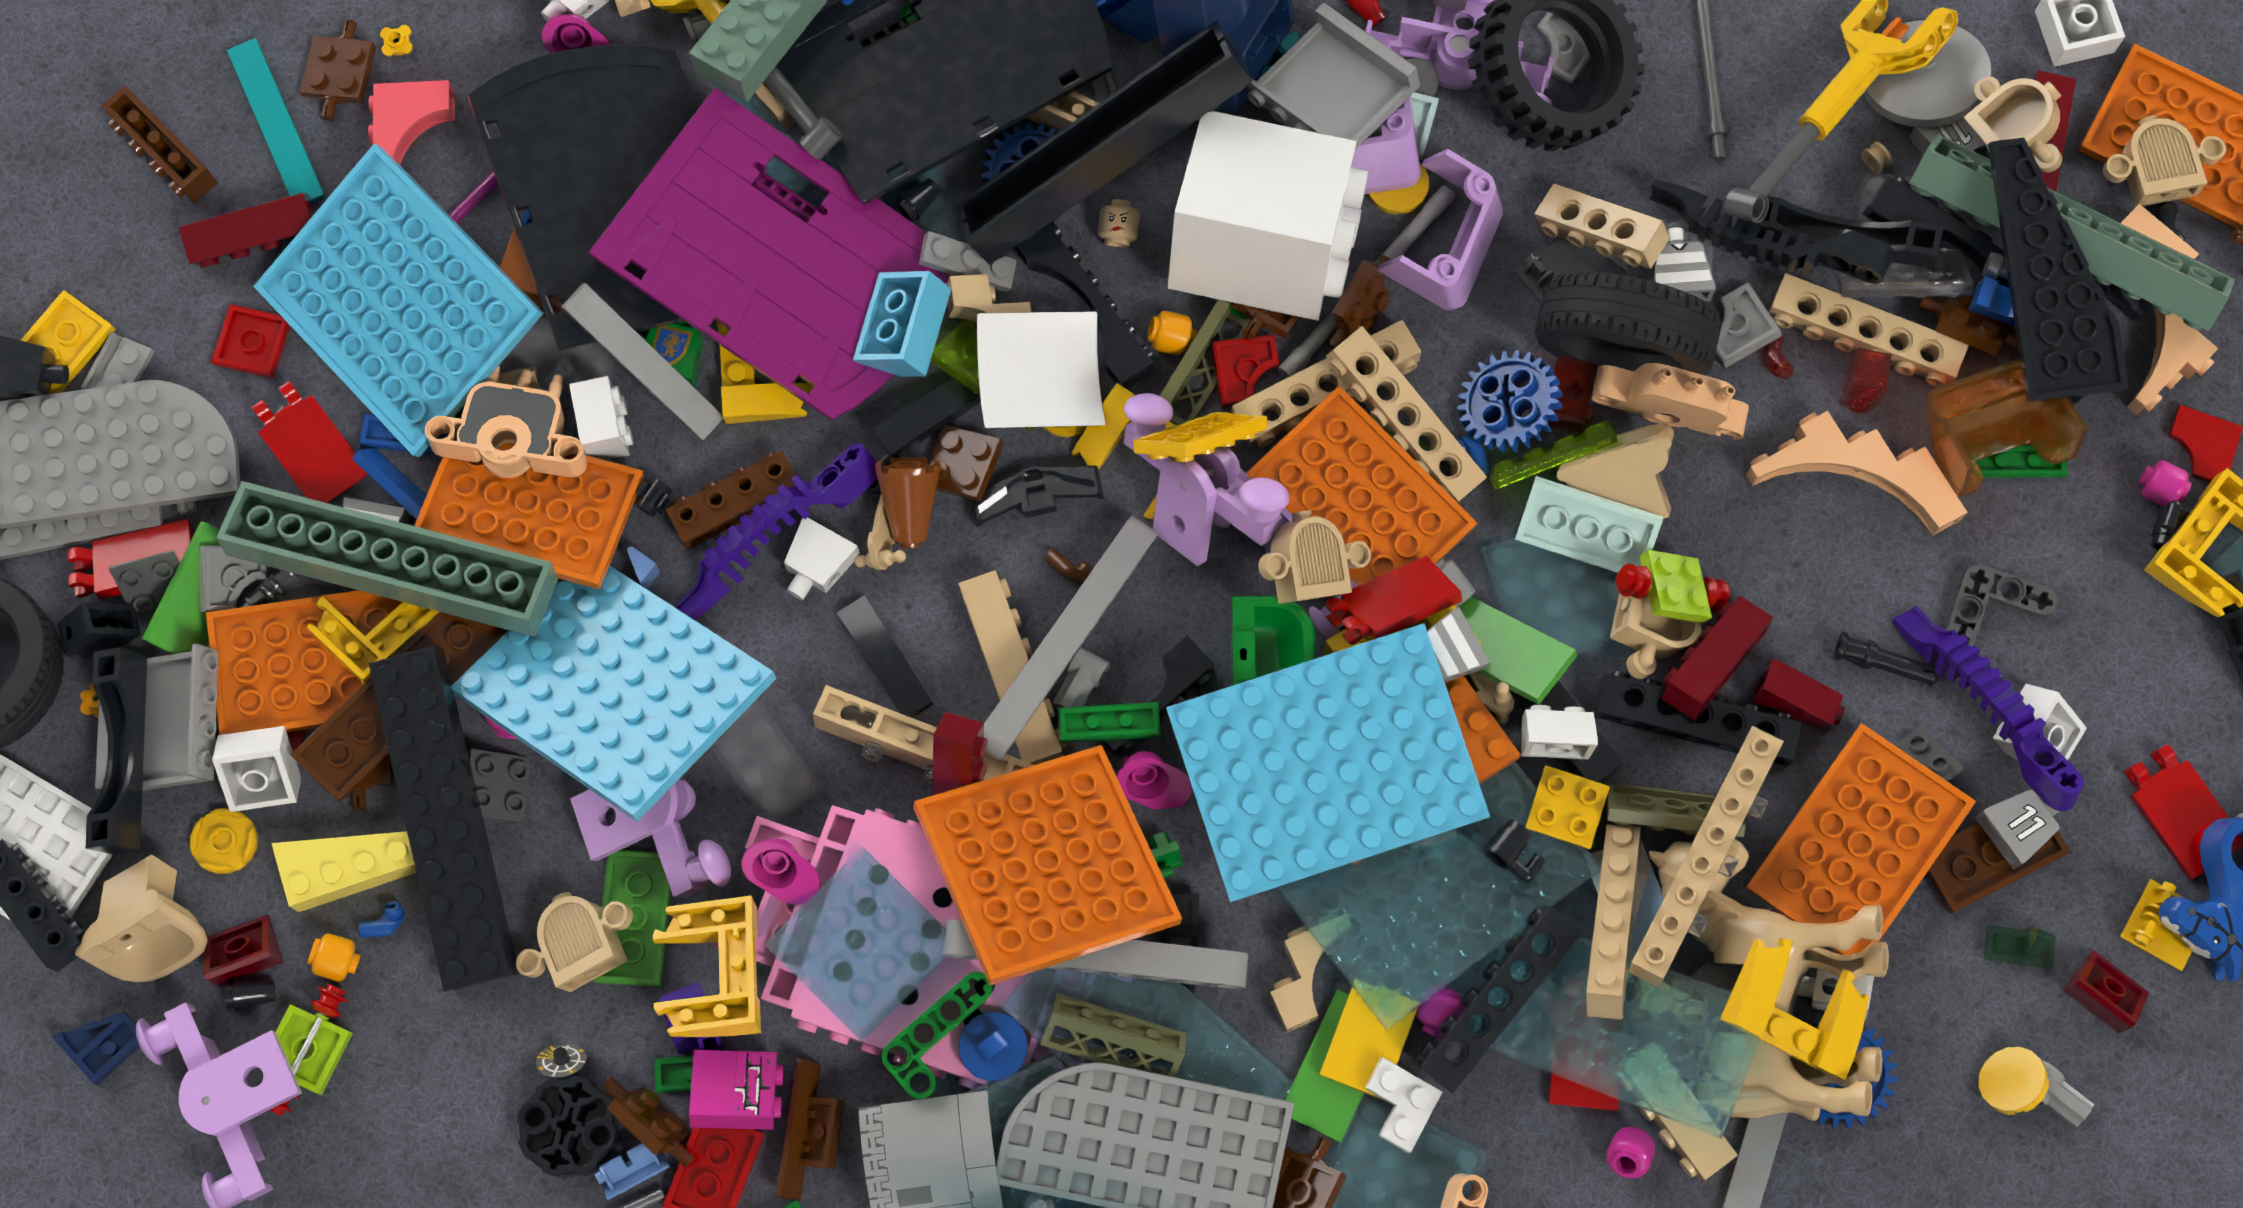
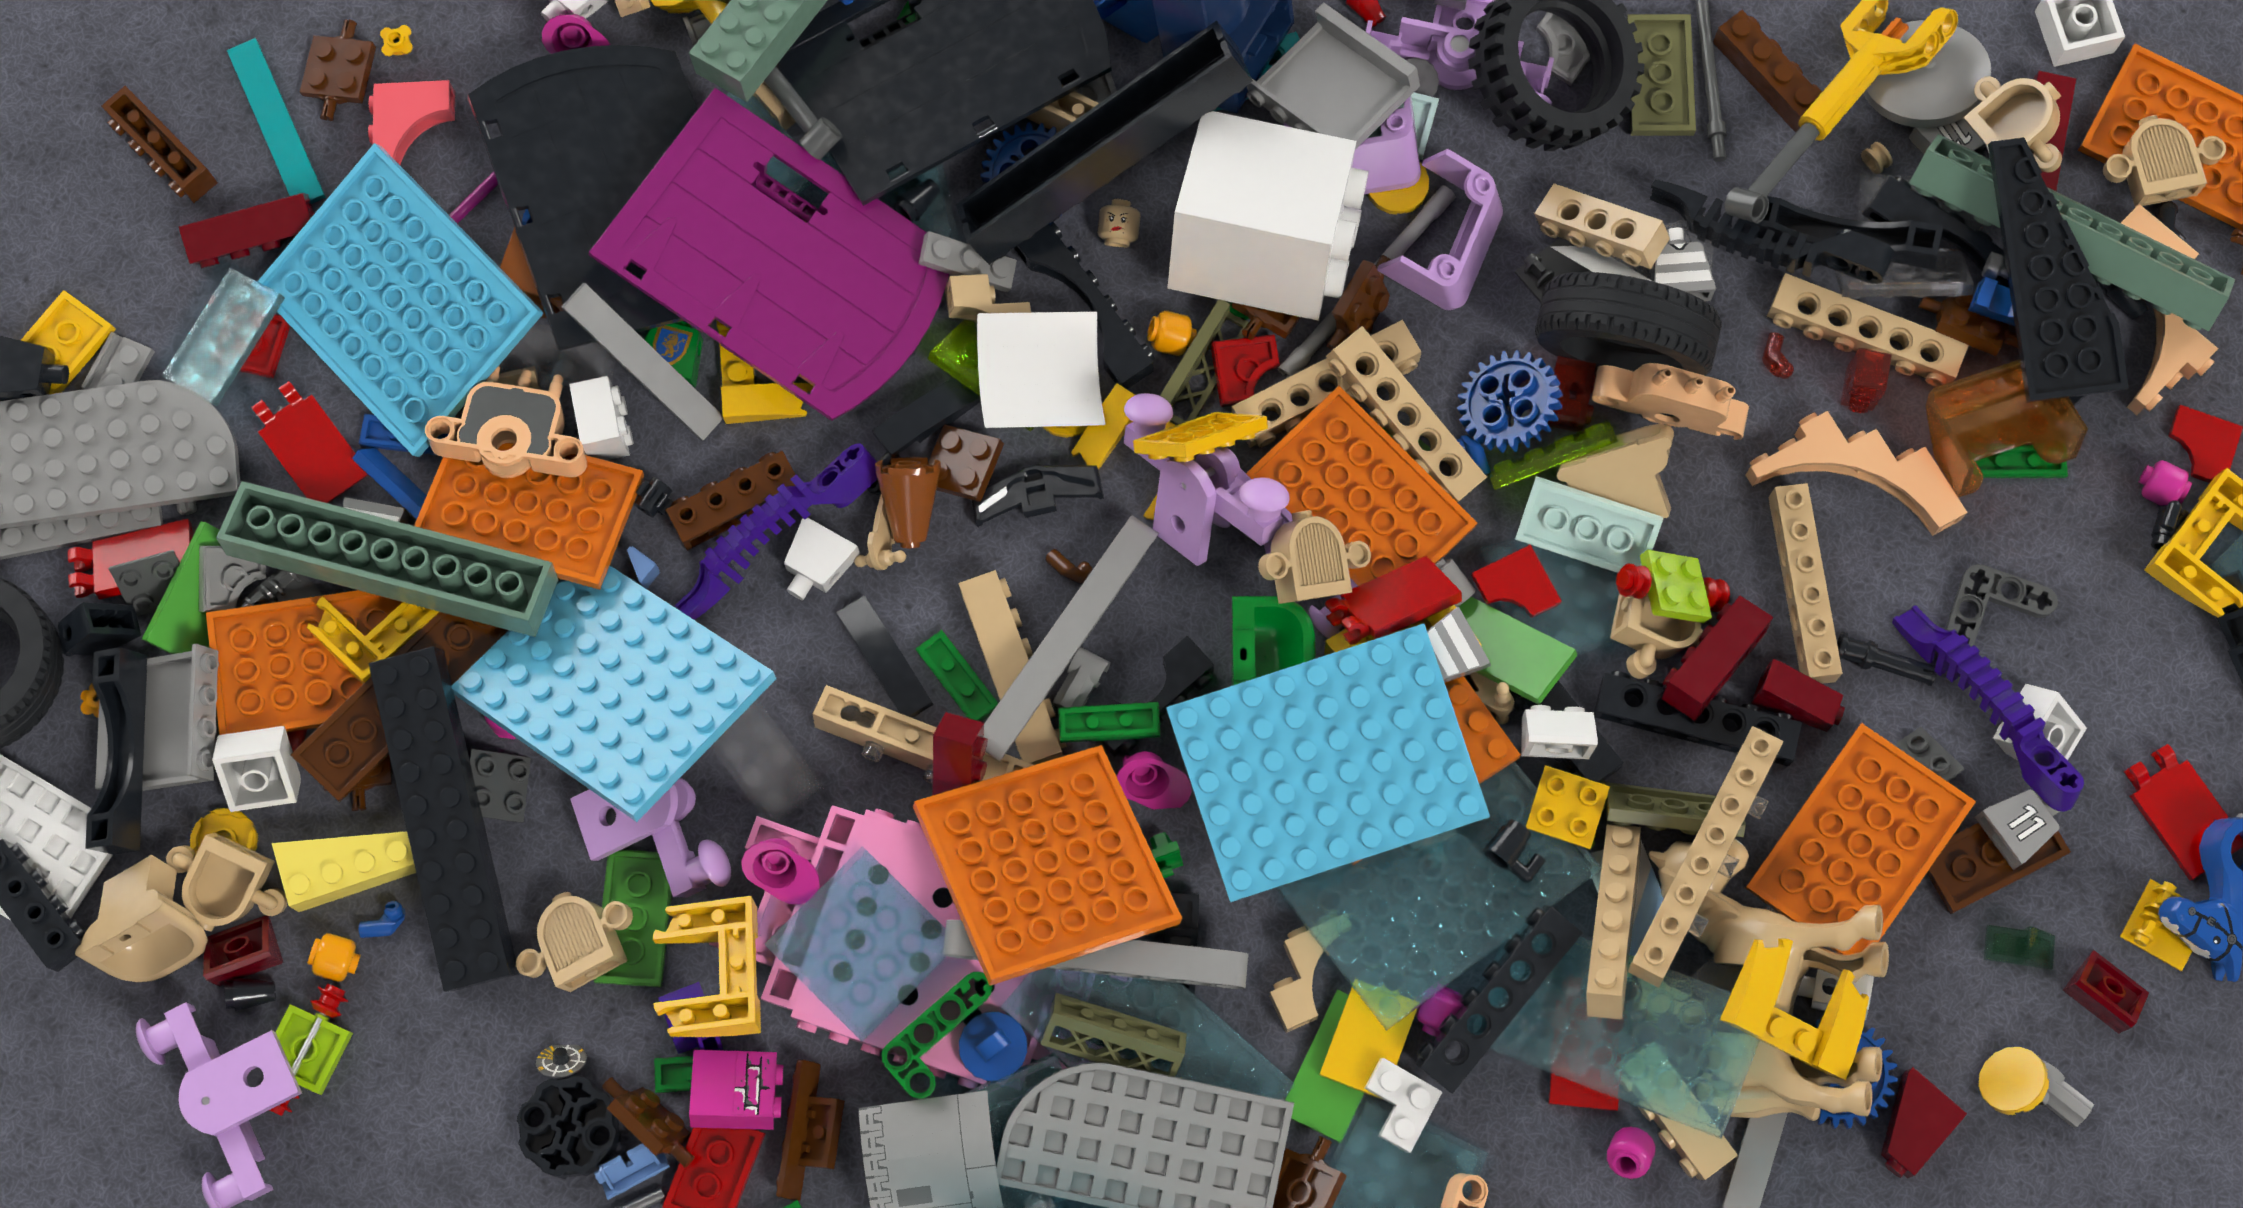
(100, 1045): dark blue wing -> none
(223, 336): none -> clear light blue plate
(224, 881): none -> tan piece
(902, 323): medium azure slope -> none
(957, 677): none -> green tile
(1518, 580): none -> red tile
(1596, 262): none -> white sticker
(1667, 87): none -> olive plate
(1744, 325): light grey tile -> none
(1766, 67): none -> reddish brown brick
(1805, 583): none -> tan brick
(1918, 1124): none -> dark red slope

